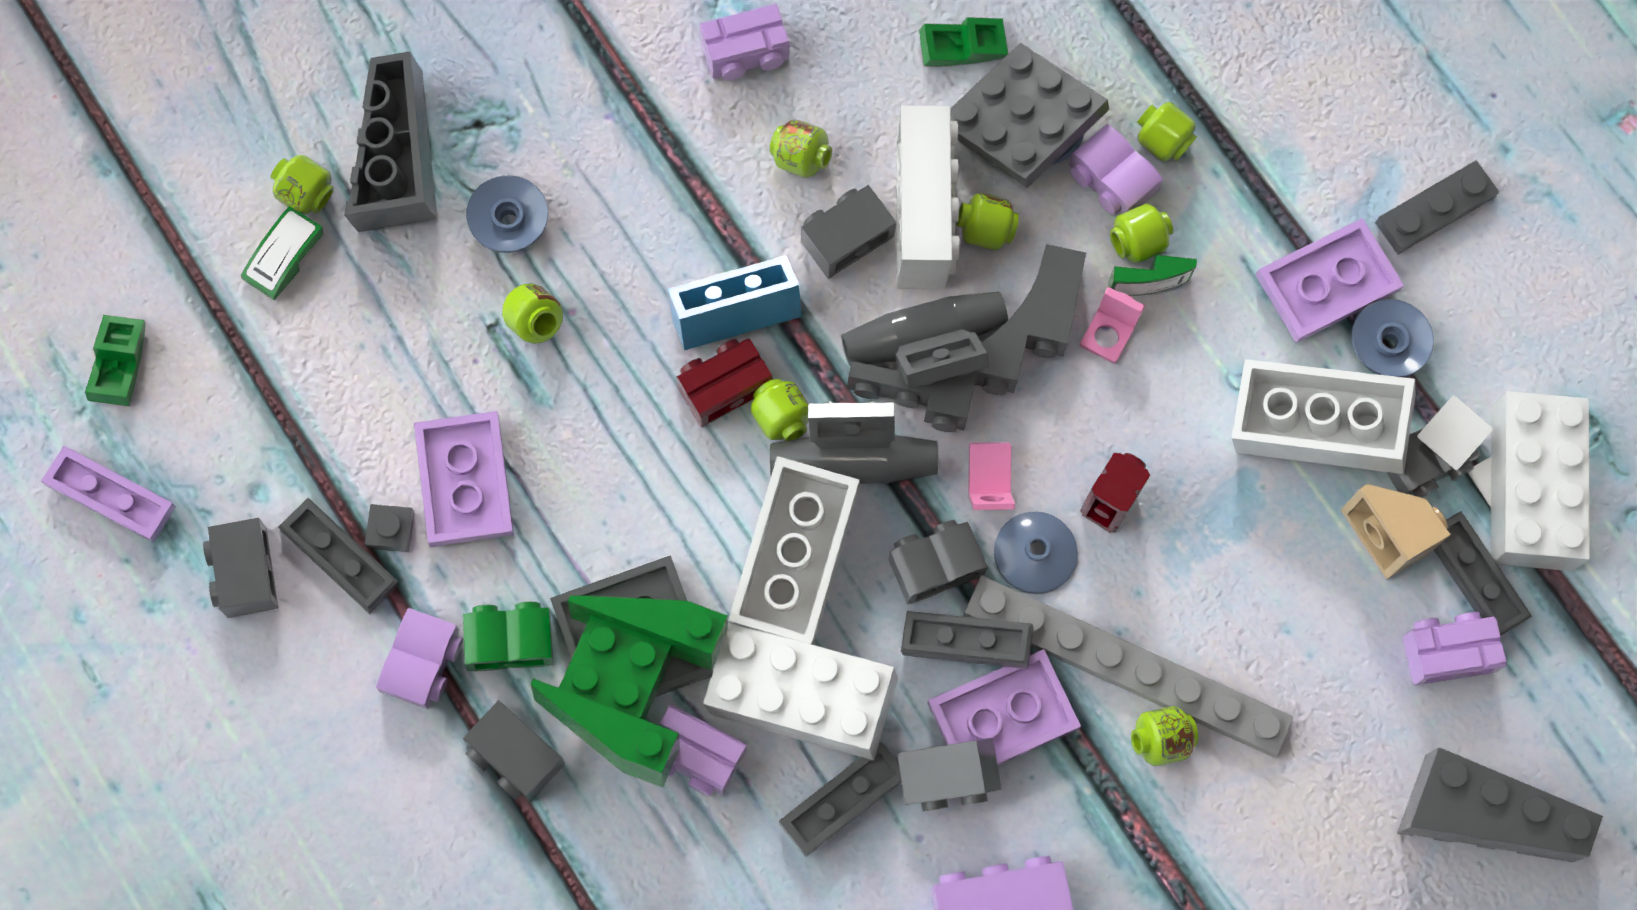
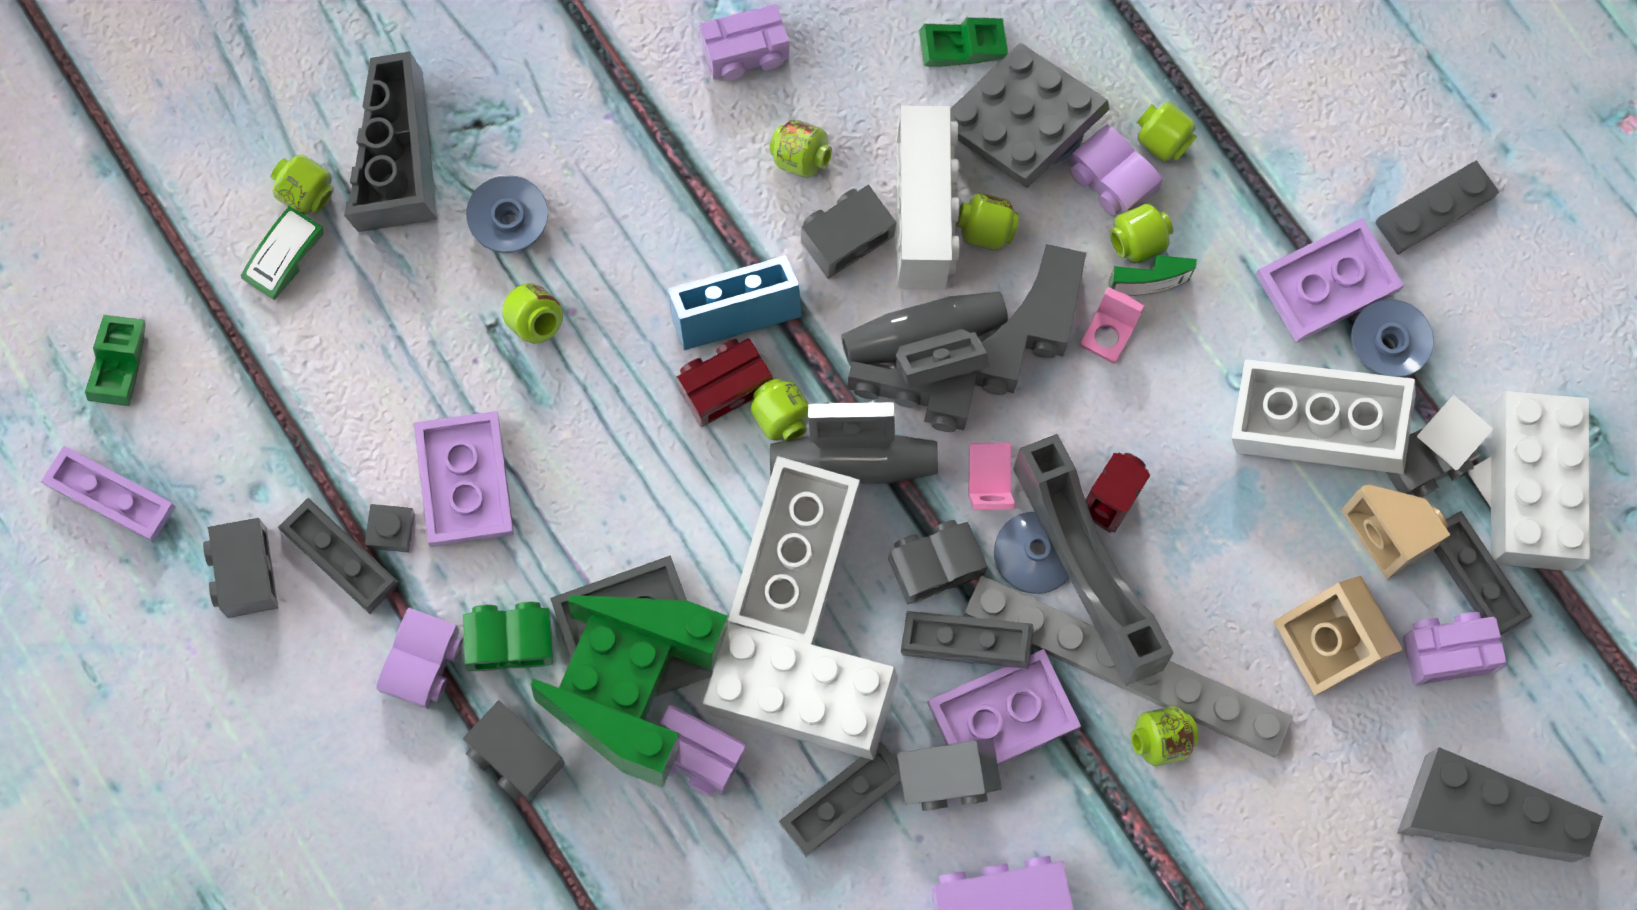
(1118, 615): none -> dark grey arch
(1337, 634): none -> tan slope

